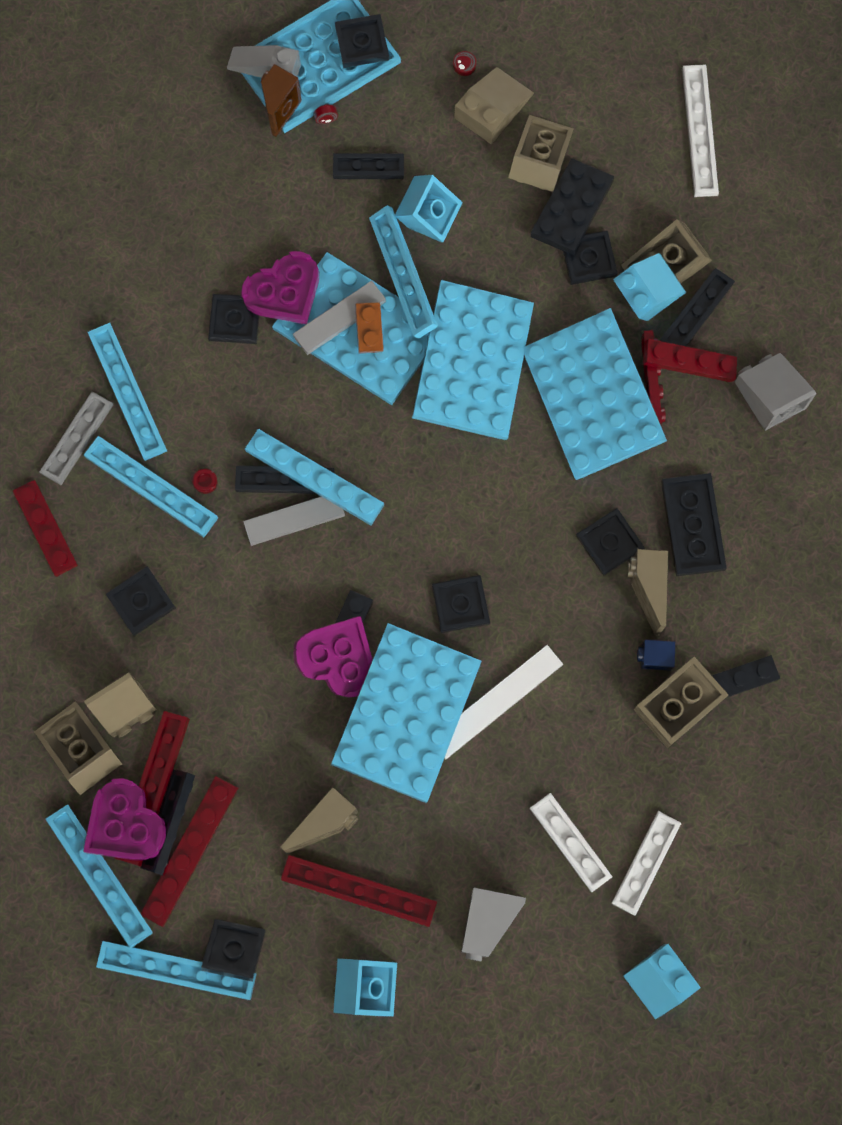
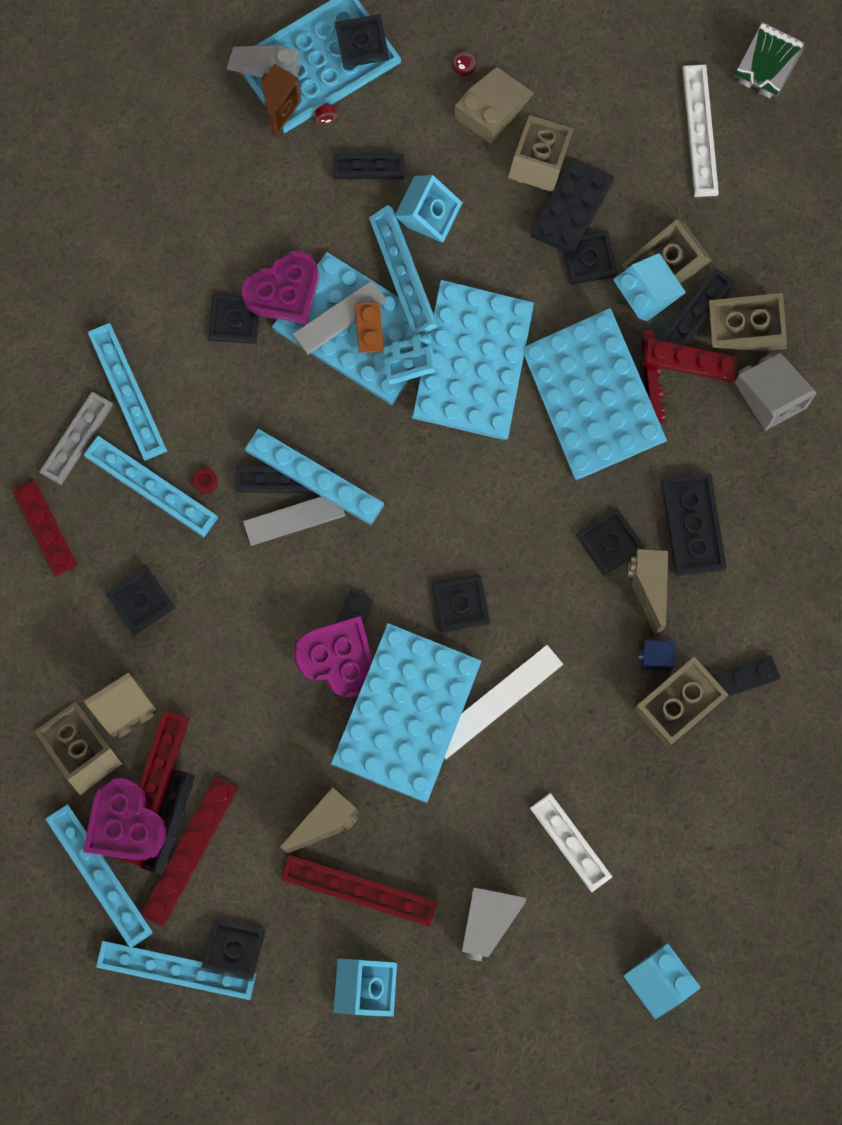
(410, 364): none -> medium azure plate
(646, 863): white tile -> none
(749, 323): none -> dark tan slope
(769, 61): none -> slope

